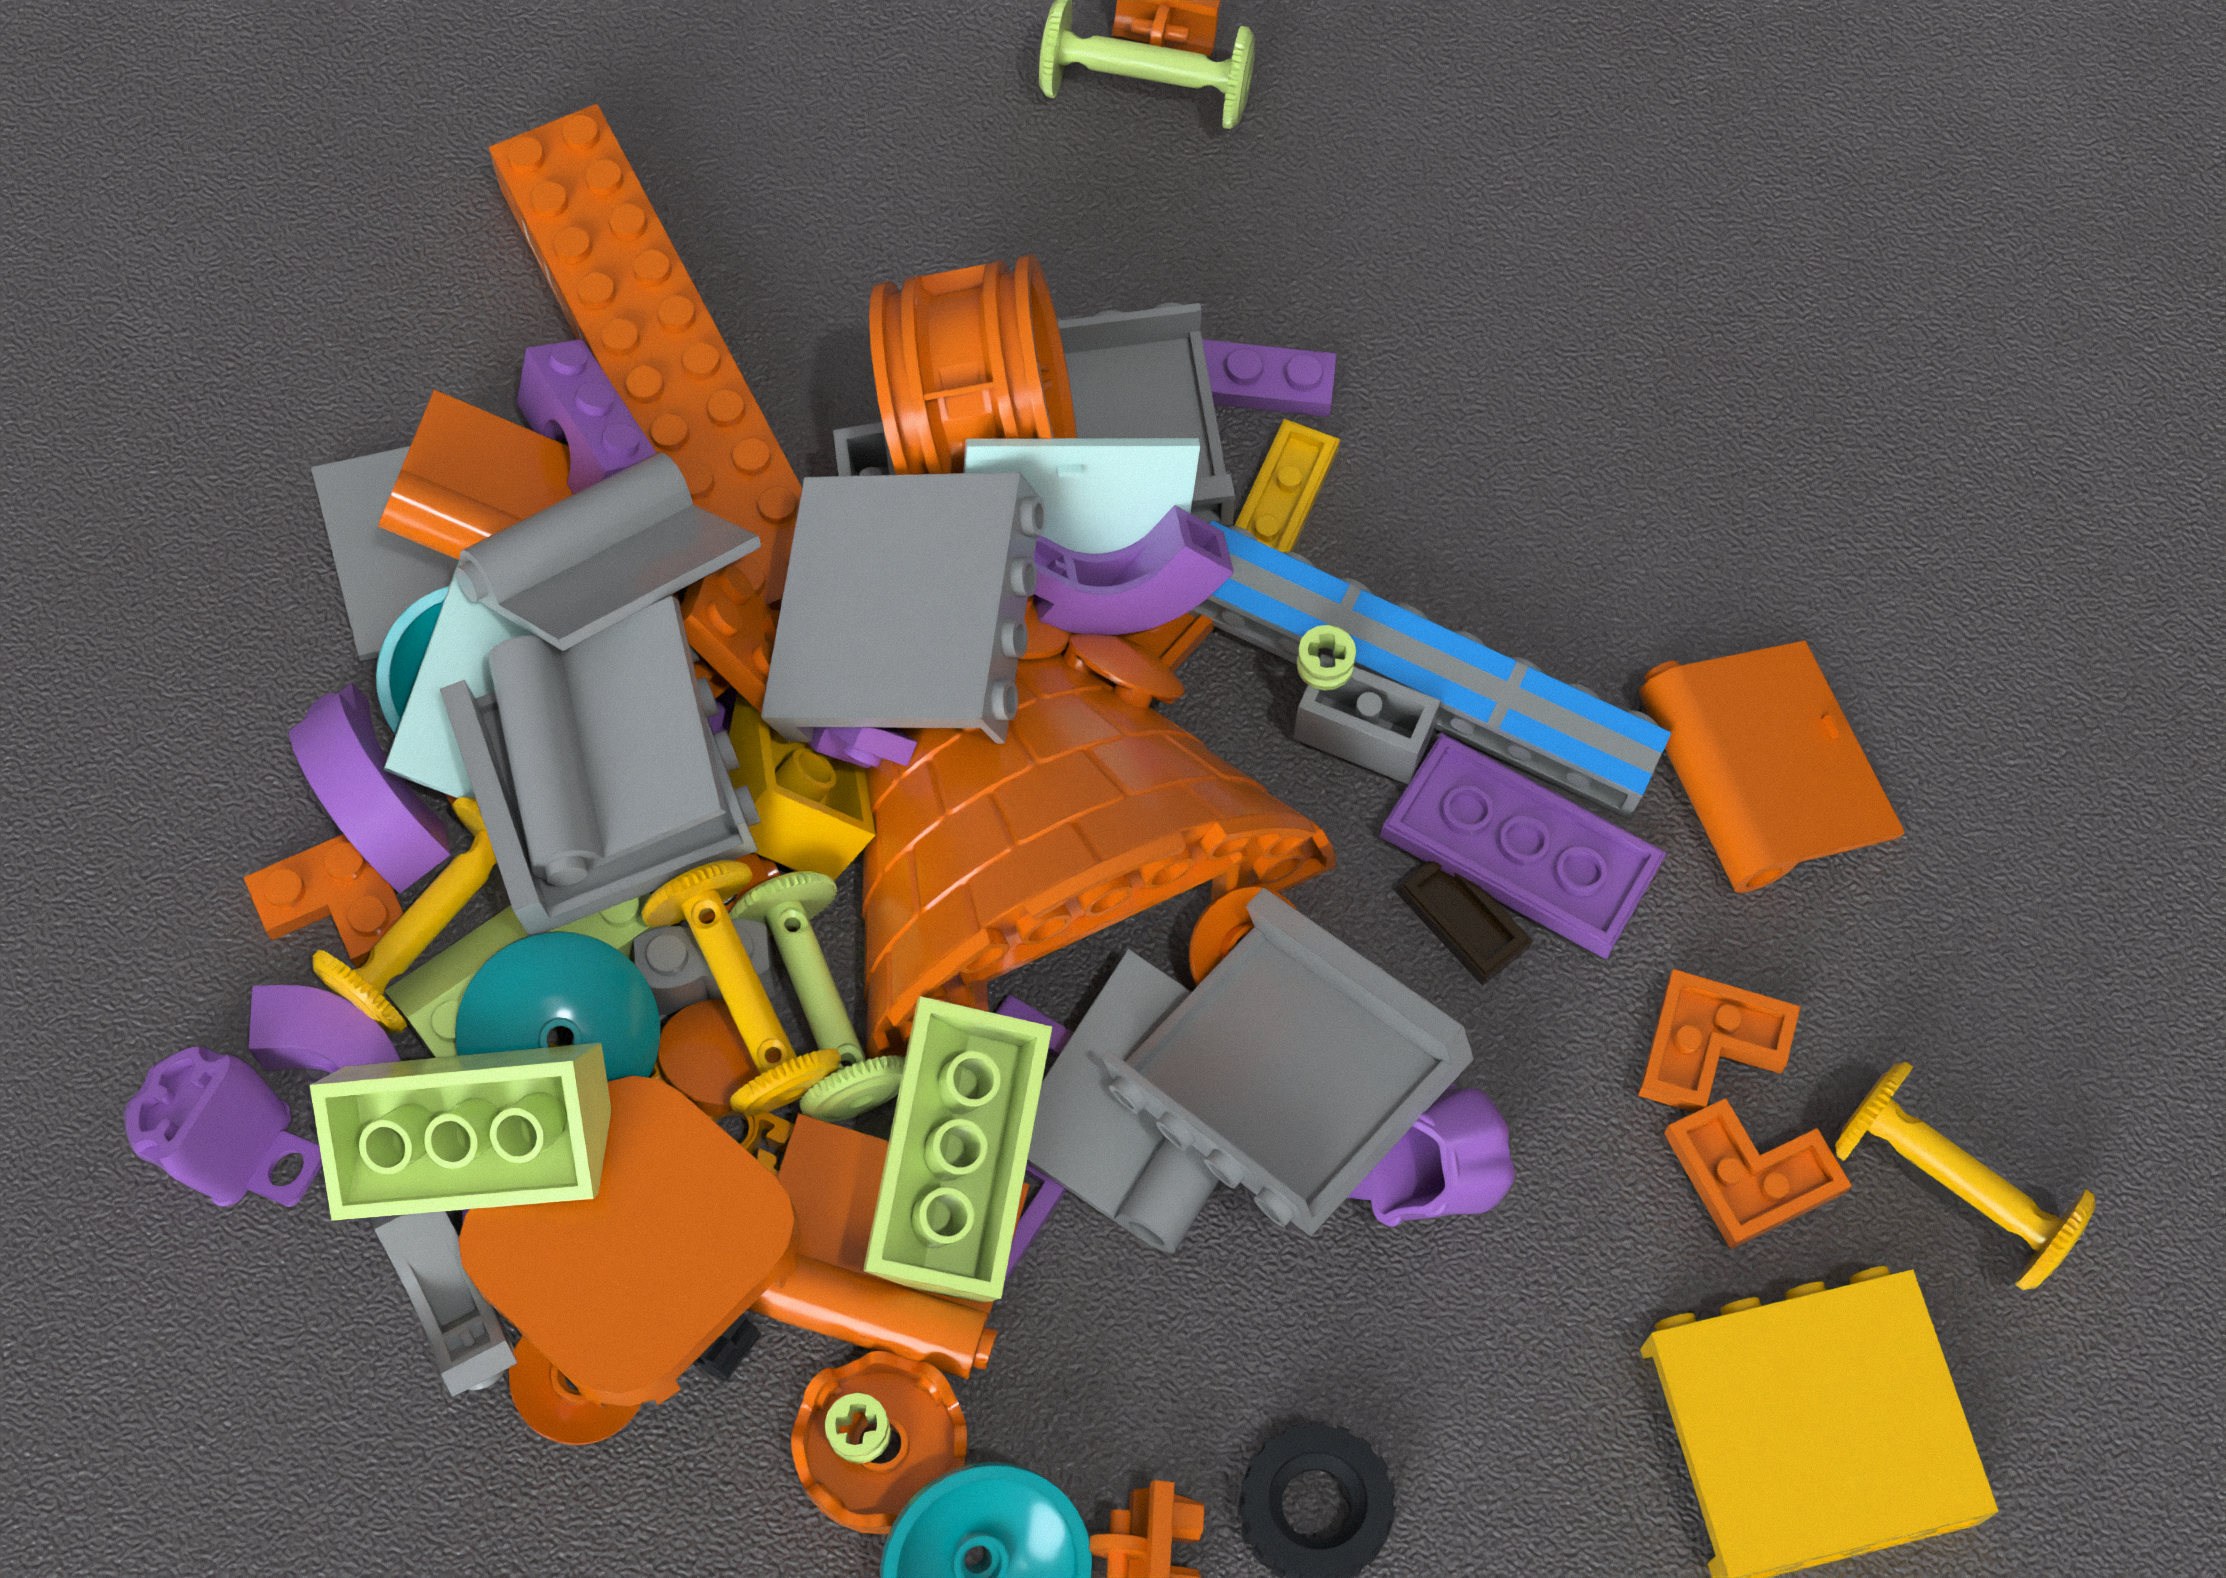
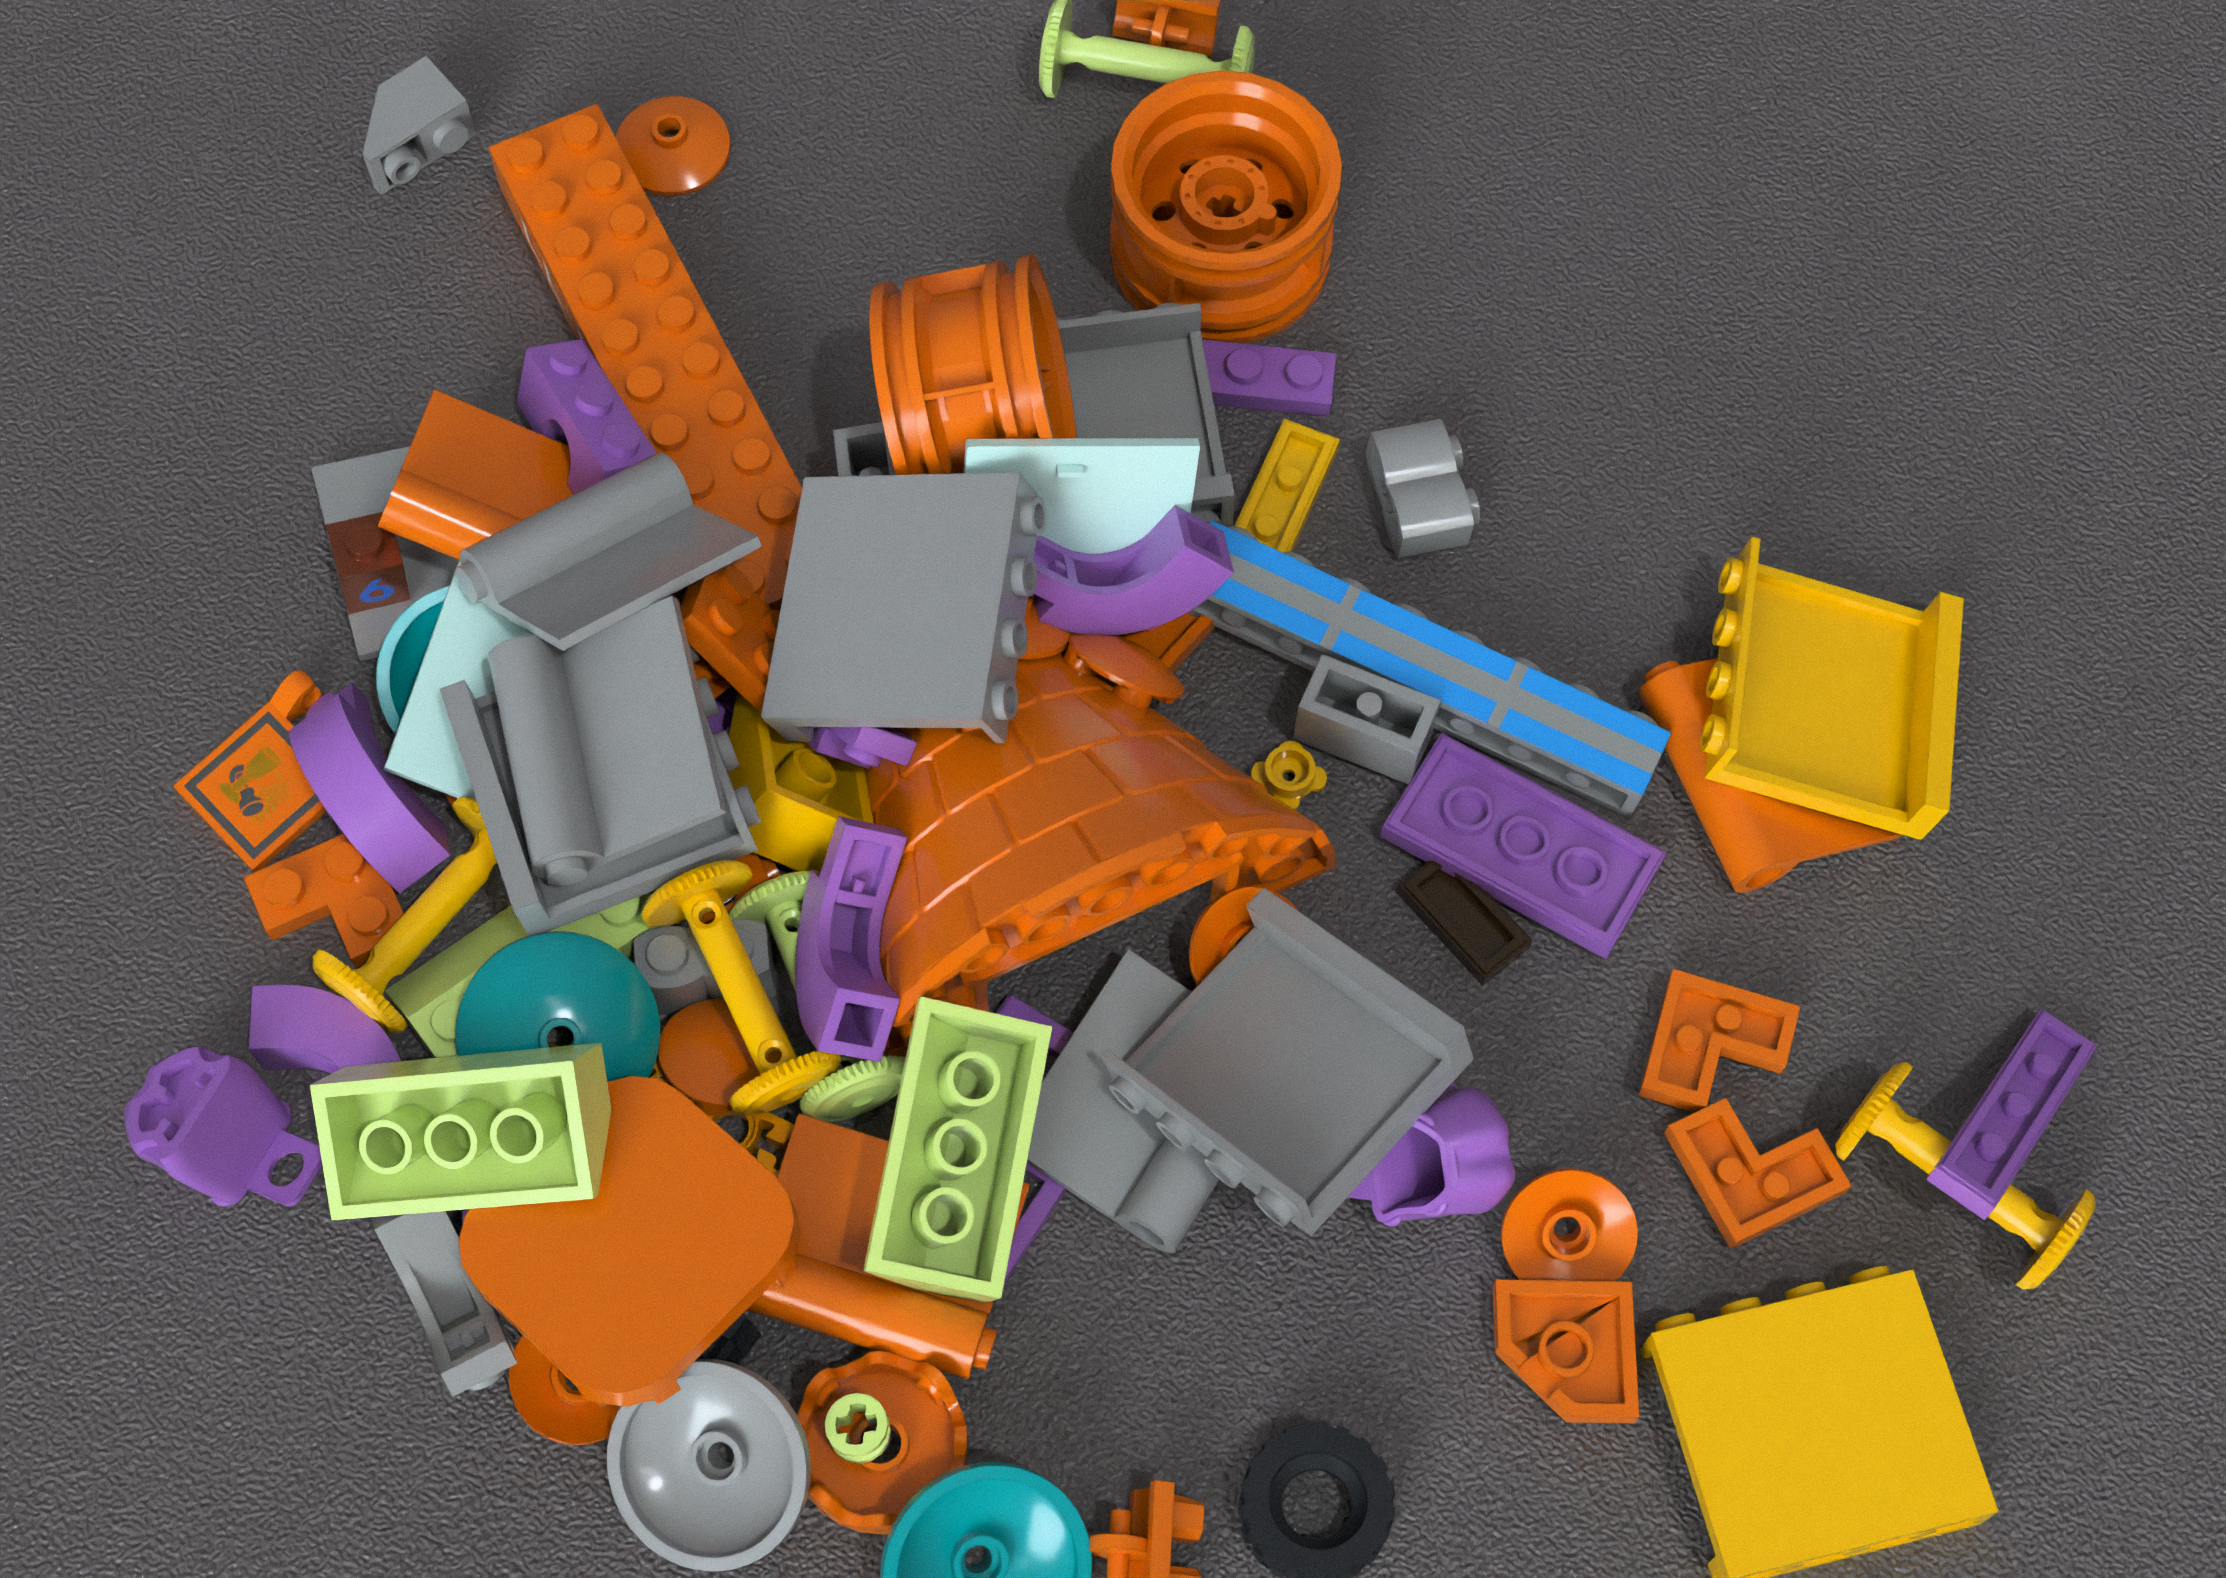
(253, 783): none -> orange flag
(367, 563): none -> copper brick
(414, 124): none -> light grey slope
(678, 162): none -> orange dish
(680, 1489): none -> light grey dish
(837, 960): none -> medium lavender arch
(1207, 199): none -> orange wheel
(1289, 758): none -> yellow plate
(1342, 650): yellowish green bush -> none
(1421, 488): none -> light grey brick
(1571, 1345): none -> orange plate
(1597, 1247): none -> orange dish
(1833, 697): none -> yellow panel
(2011, 1114): none -> medium lavender tile

